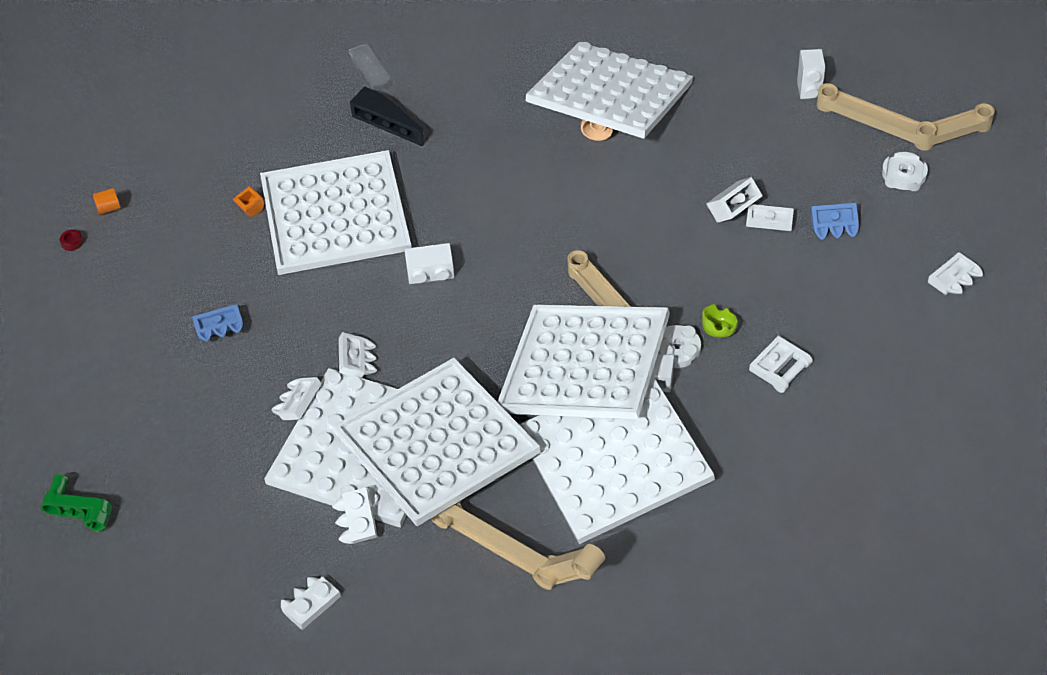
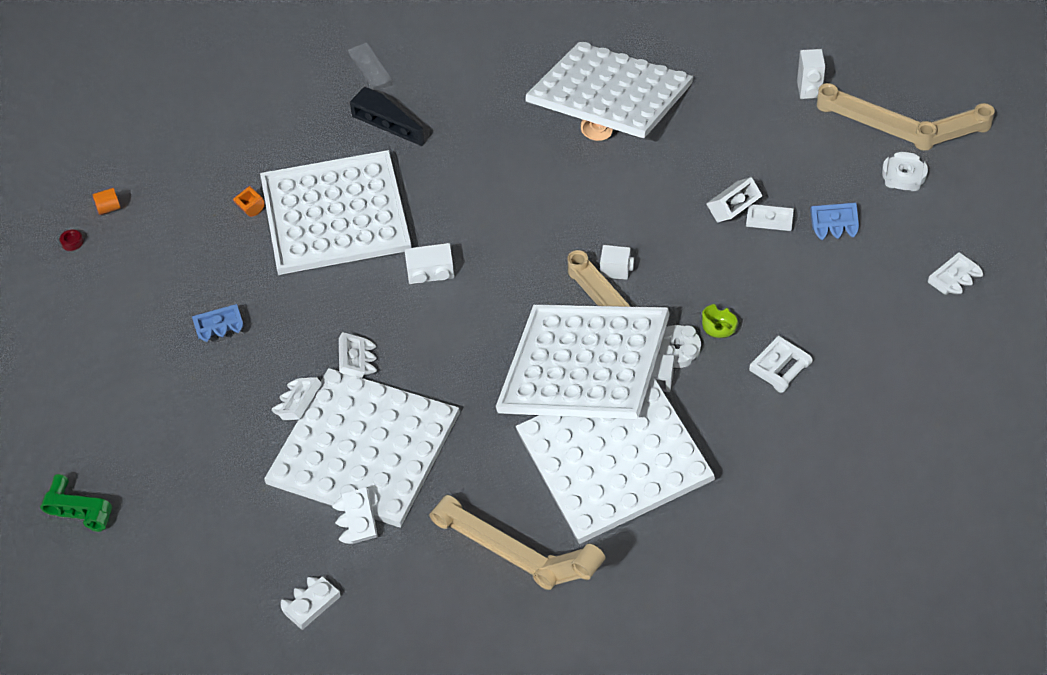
(436, 441): white plate -> none
(616, 262): none -> white brick

